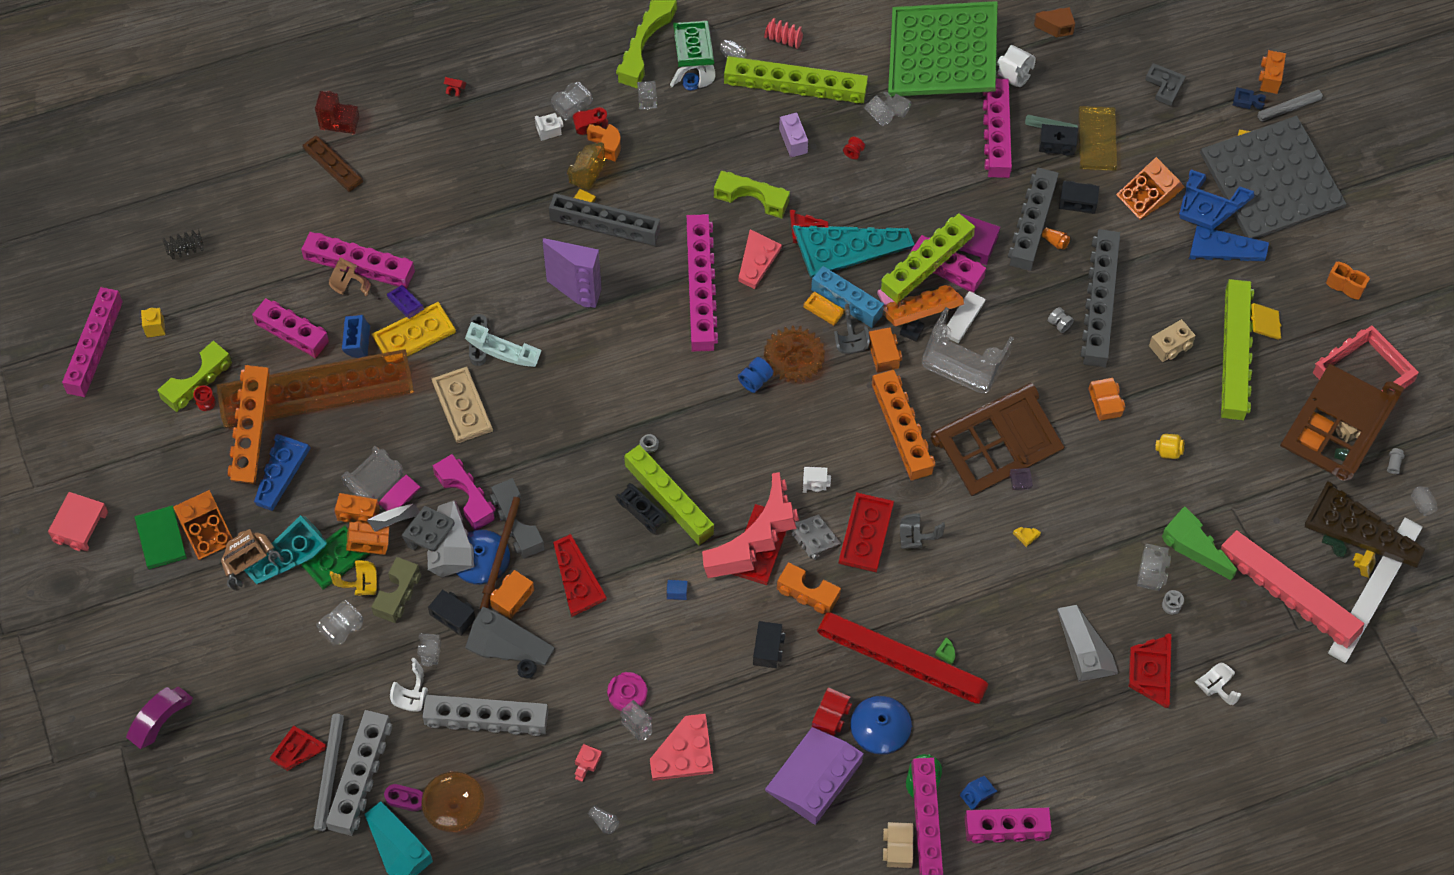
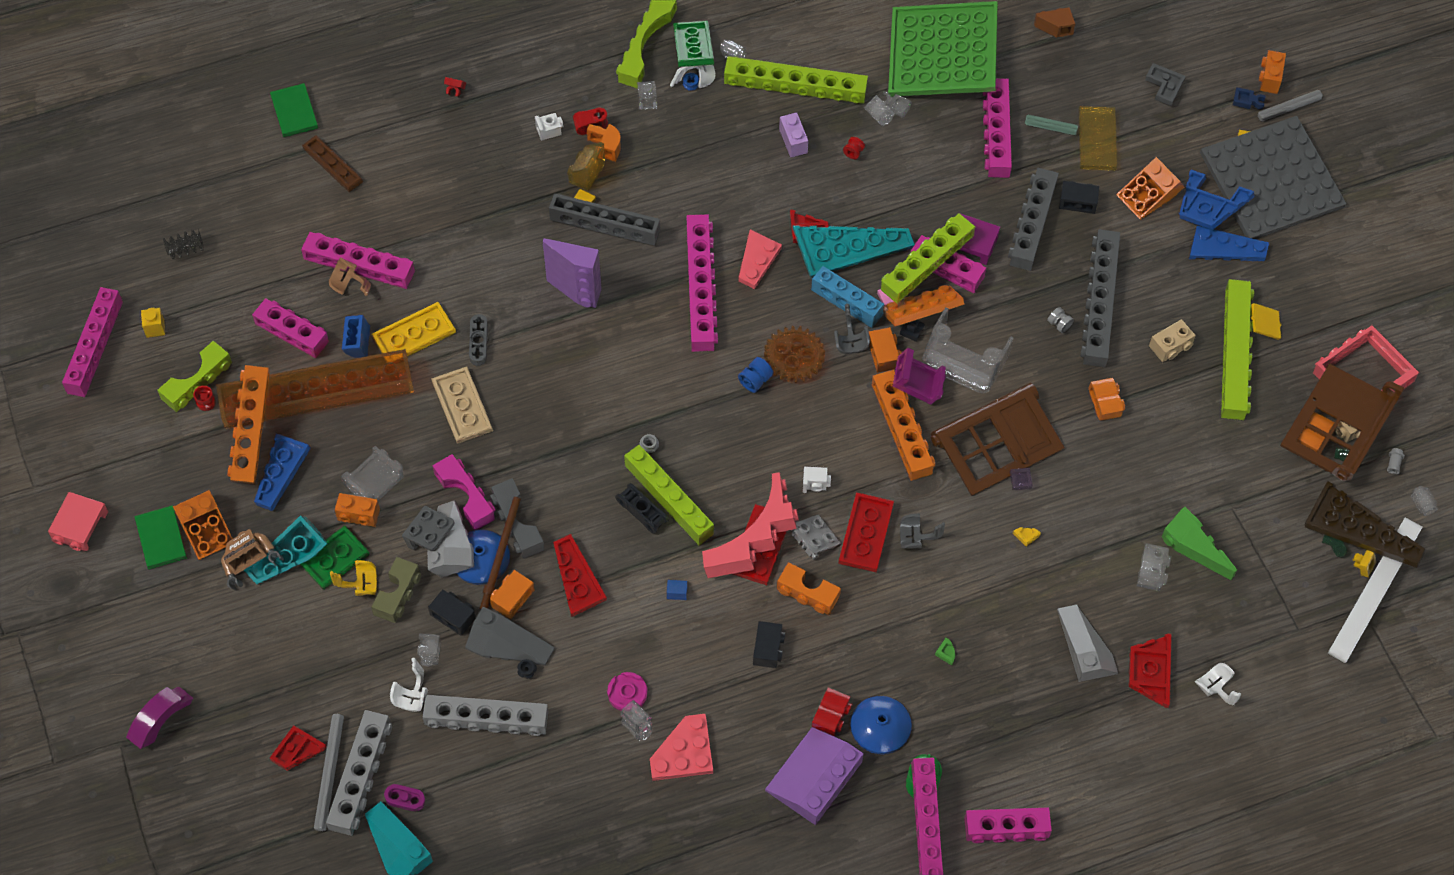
(294, 110): none -> green tile
(336, 116): clear red brick -> none
(340, 623): clear brick -> none
(364, 539): orange brick -> none
(393, 516): sticker -> none
(400, 493): dark pink slope -> none
(405, 301): dark purple plate -> none
(448, 790): clear orange dish -> none
(500, 348): light aqua slope -> none
(571, 100): clear brick -> none
(586, 760): coral plate -> none
(606, 821): clear cone -> none
(732, 186): lime arch -> none
(784, 33): coral piece -> none
(824, 308): light orange tile -> none
(899, 845): tan brick -> none
(902, 658): red beam -> none
(918, 378): none -> magenta panel
(965, 315): white tile -> none
(977, 792): blue bracket -> none
(1015, 66): white brick -> none
(1056, 238): orange cone -> none
(1058, 139): black brick -> none
(1170, 446): yellow head -> none
(1172, 597): light grey wheel -> none
(1292, 589): coral brick -> none
(1346, 279): orange brick -> none

